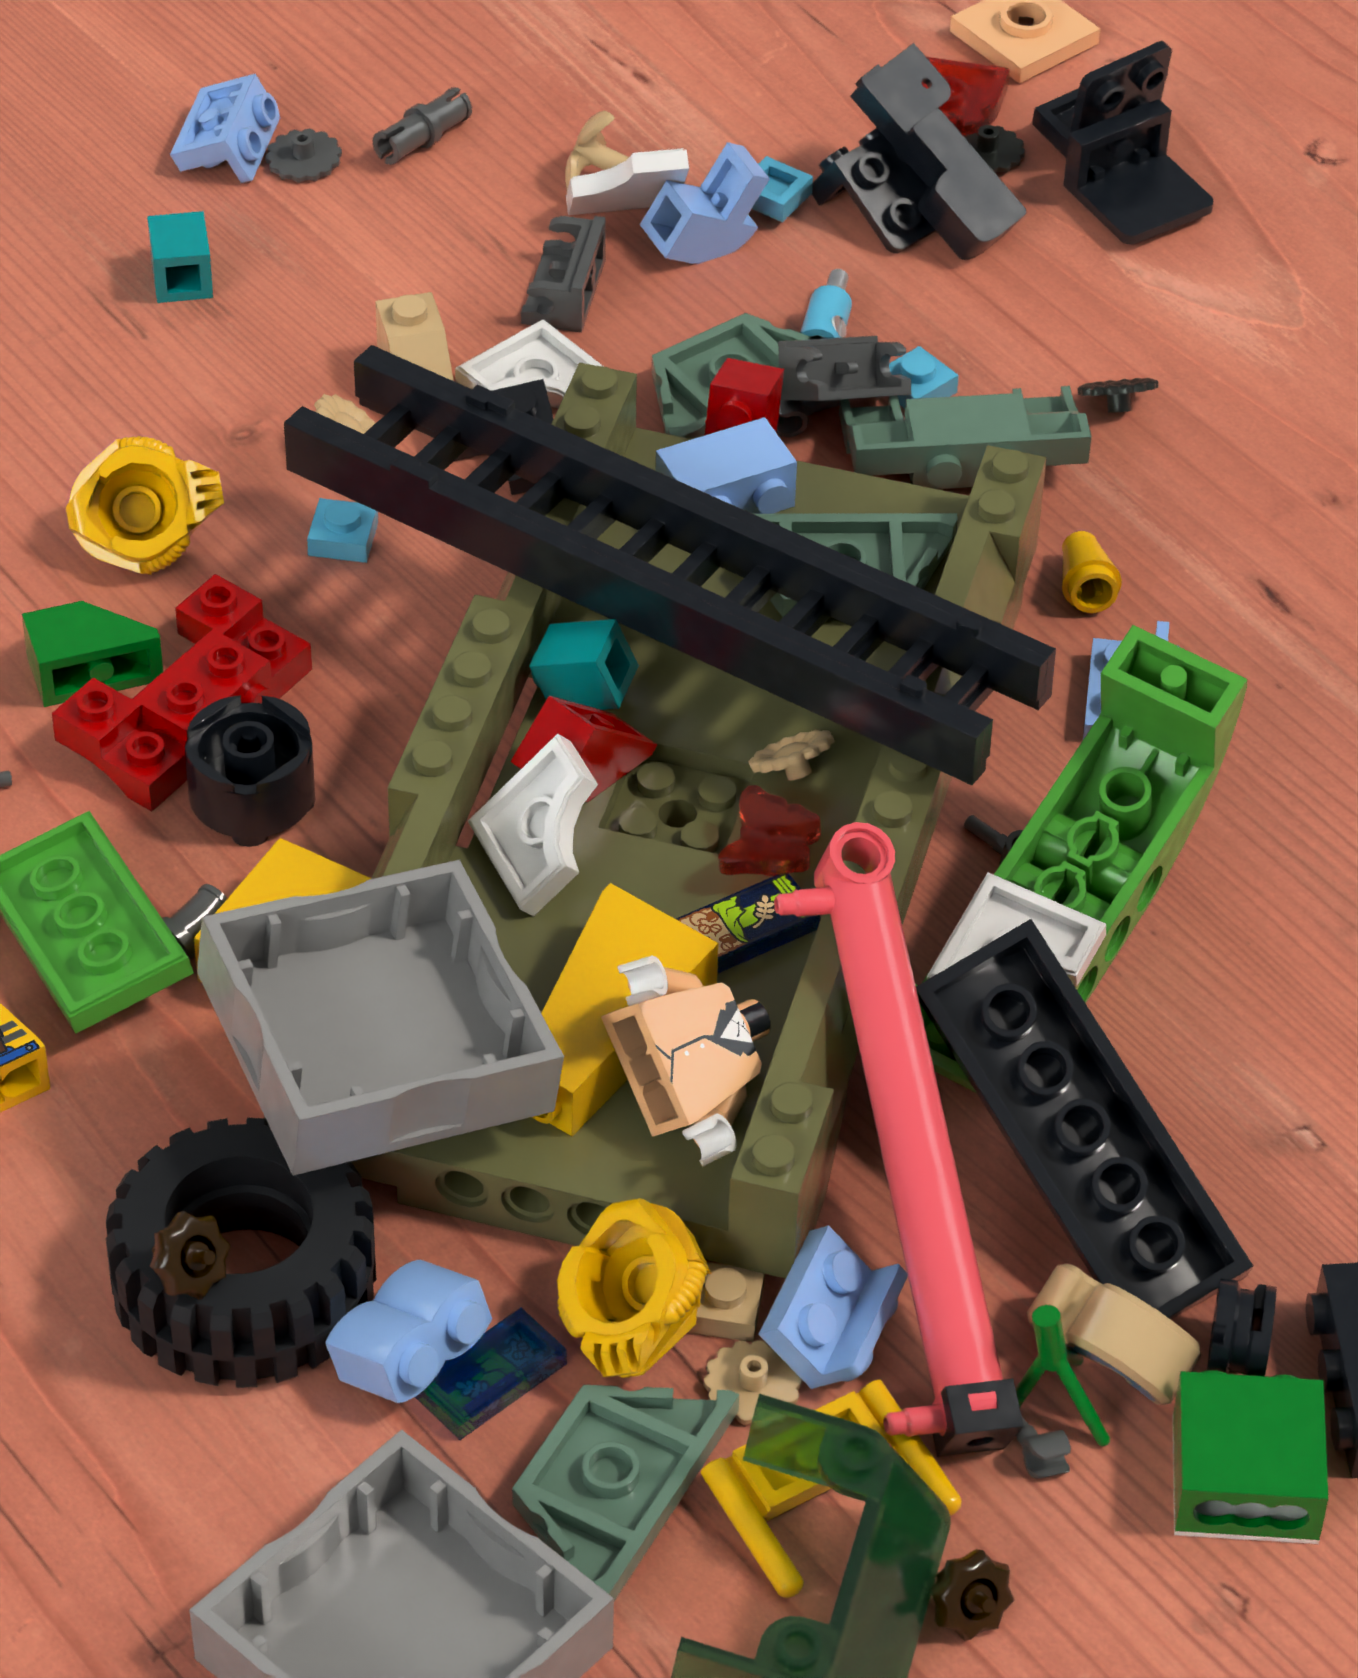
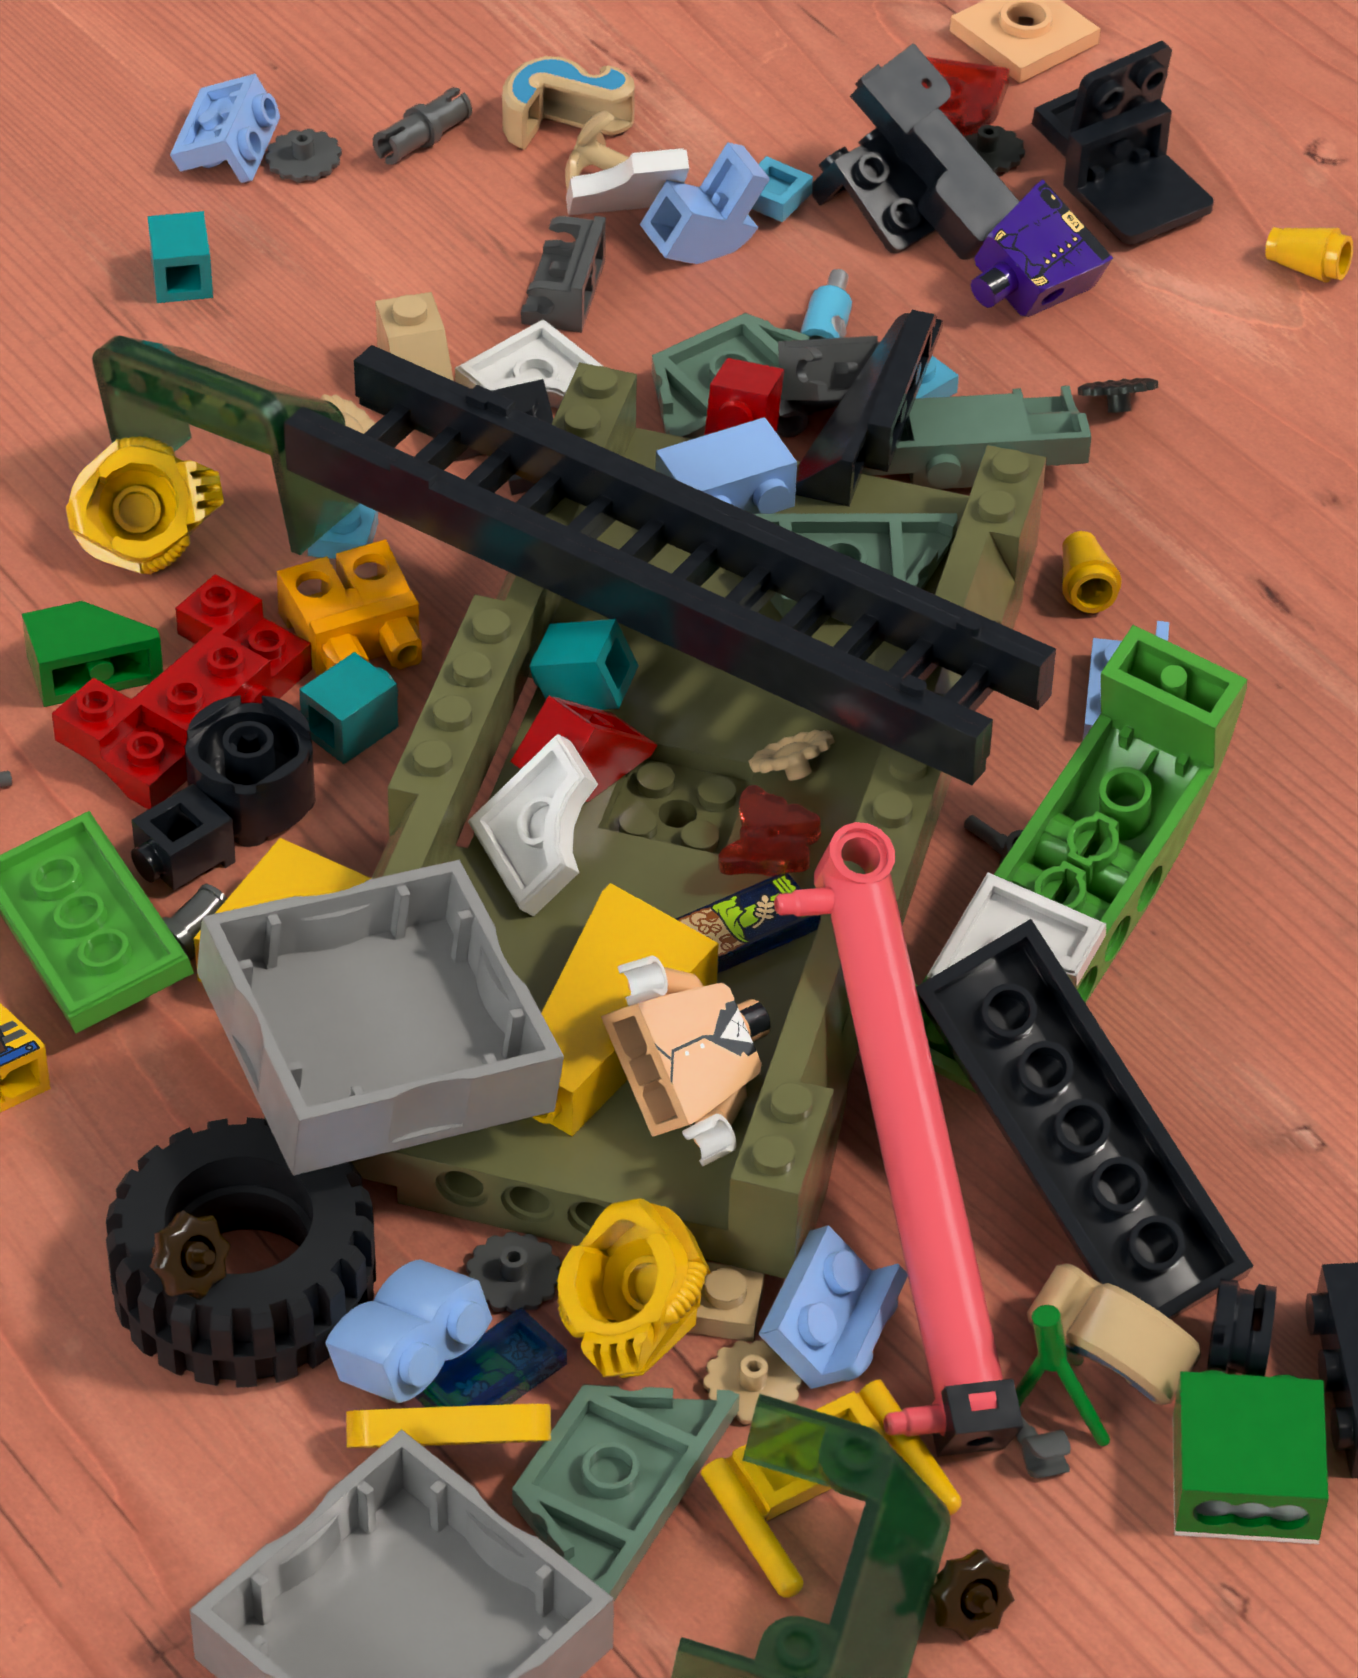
(165, 388): none -> clear green windscreen
(182, 838): none -> black brick
(350, 612): none -> light orange hips
(350, 707): none -> teal brick
(450, 1425): none -> yellow beam
(515, 1271): none -> dark grey piece
(566, 94): none -> tan animal
(872, 412): none -> black wedge
(1038, 256): none -> dark purple torso
(1311, 251): none -> yellow cone

